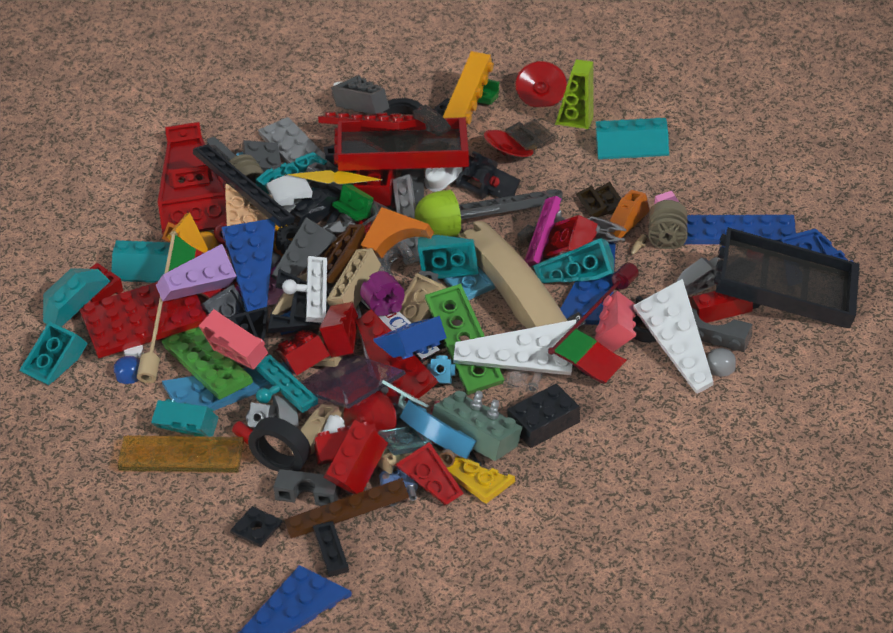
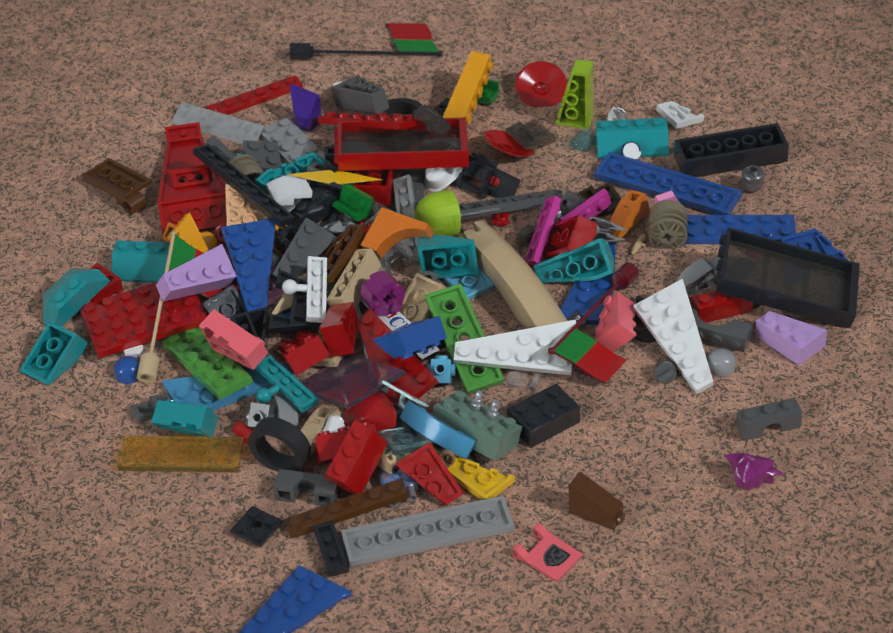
(120, 183): none -> reddish brown hinge
(144, 411): none -> dark grey slope
(218, 123): none -> flat silver sticker
(255, 96): none -> red plate
(305, 108): none -> dark purple slope
(407, 38): none -> flag
(427, 531): none -> light grey plate
(501, 219): none -> red plate
(550, 555): none -> coral flag
(570, 201): none -> flat silver brick
(583, 140): none -> clear light blue wheel
(592, 206): none -> dark pink plate
(594, 503): none -> reddish brown slope
(616, 114): none -> clear piece
(631, 150): none -> white piece
(658, 180): none -> blue plate
(665, 371): none -> dark grey piece
(678, 115): none -> white wing
(731, 150): none -> black brick
(752, 178): none -> flat silver piece
(752, 470): none -> magenta hair
(754, 420): none -> dark grey arch
(790, 336): none -> lavender wedge

